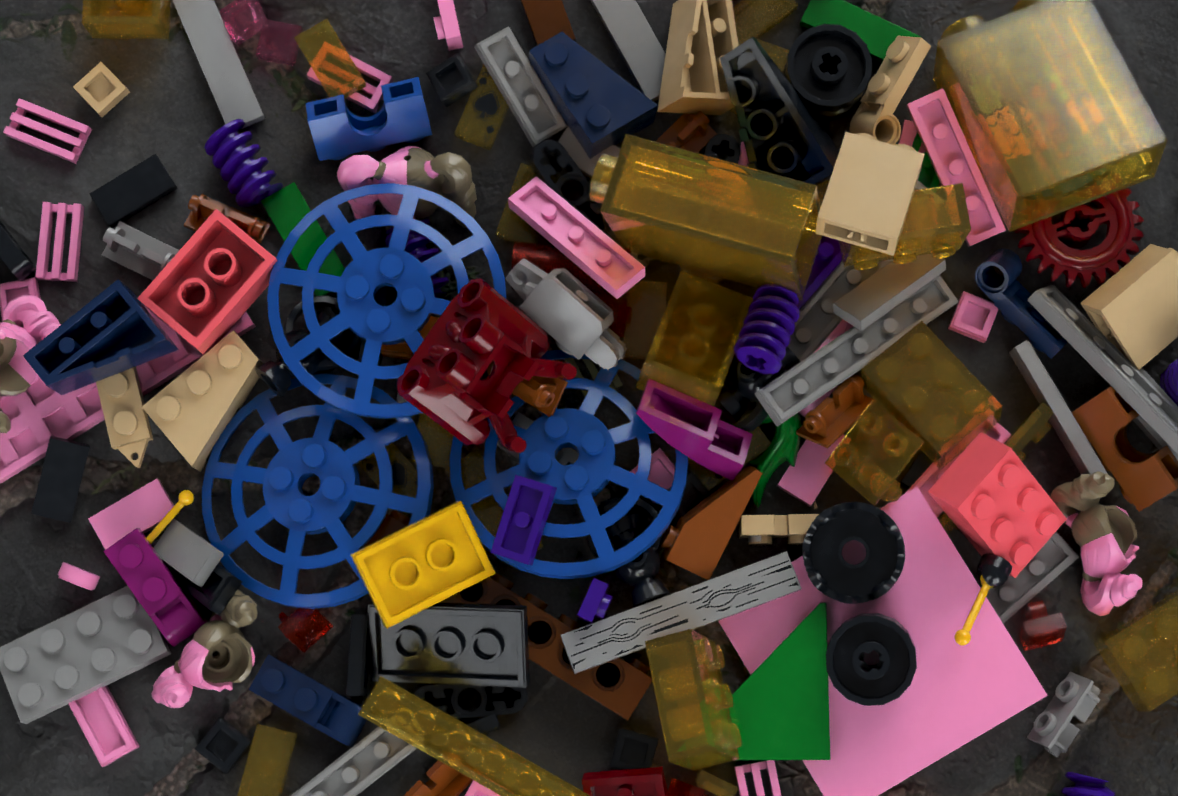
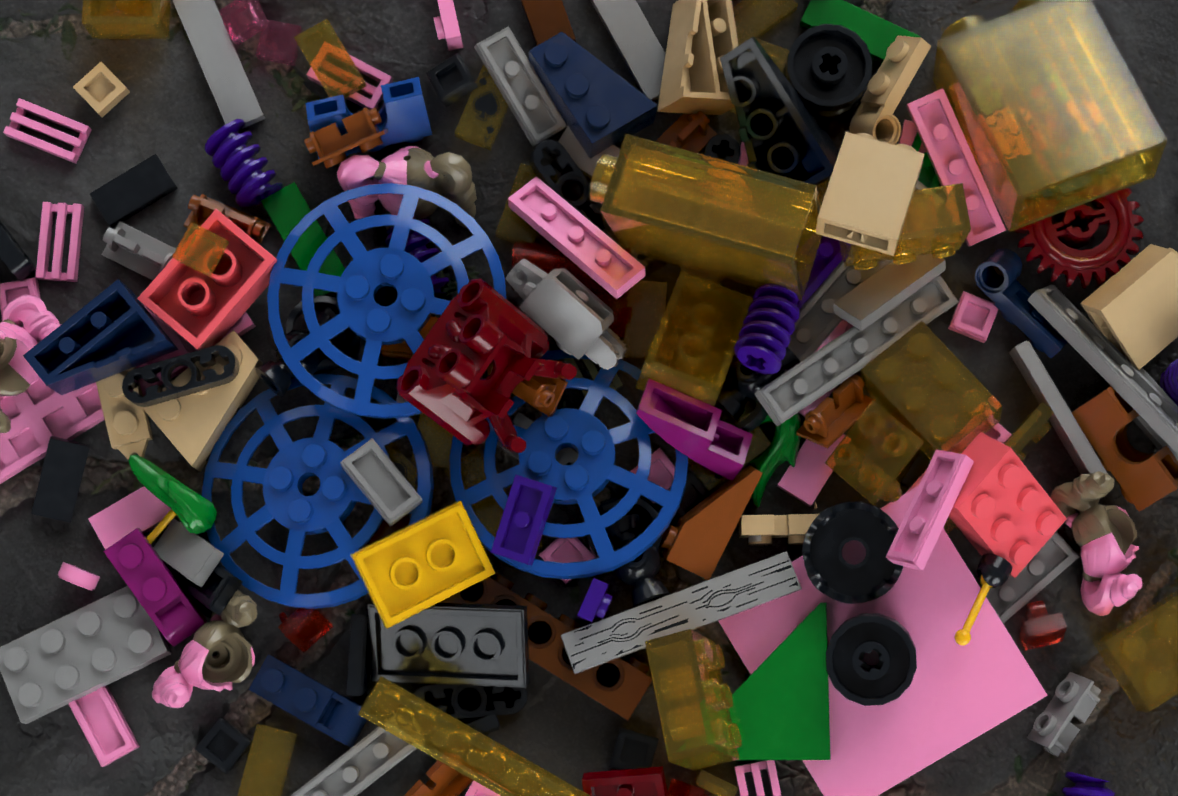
(155, 393): none -> black beam
(192, 509): none -> green piece
(200, 249): none -> clear yellow tile
(332, 145): none -> dark orange hinge
(381, 482): none -> light grey tile
(566, 551): none -> bright pink tile
(929, 509): none -> bright pink tile

